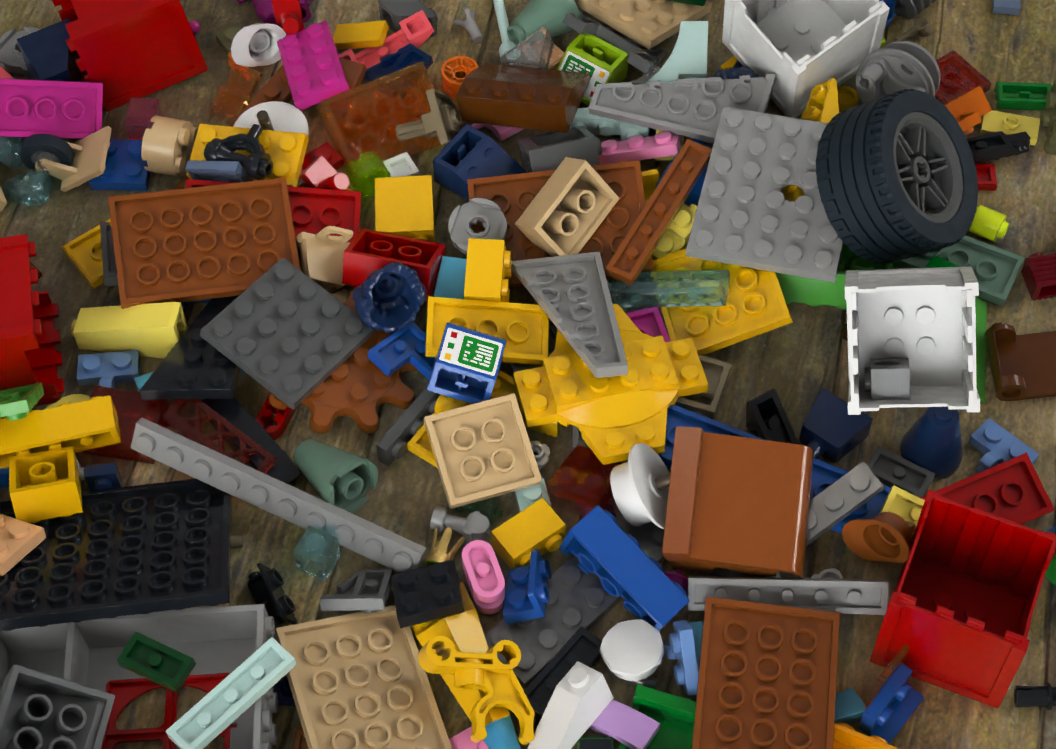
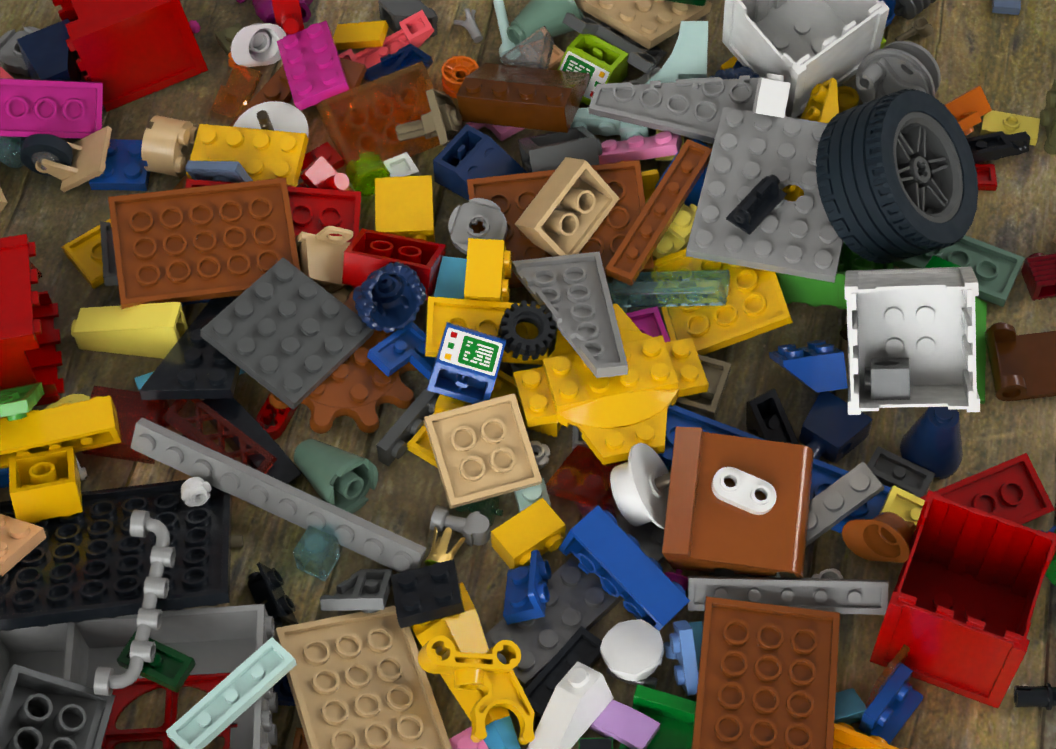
(29, 187): clear light blue rock -> none
(102, 476): dark blue plate -> none
(108, 368): medium blue plate -> none
(139, 116): clear pink panel -> none
(148, 616): none -> light grey bar
(195, 491): none -> white plate
(257, 164): black piece -> none
(483, 577): bright pink brick -> none
(532, 315): none -> black tyre
(743, 492): none -> white plate
(757, 204): none -> black hinge
(771, 96): none -> white brick
(816, 366): none -> blue slope
(958, 78): clear red plate -> none
(989, 224): neon yellow brick -> none
(998, 445): medium blue plate -> none
(1029, 96): green tile -> none

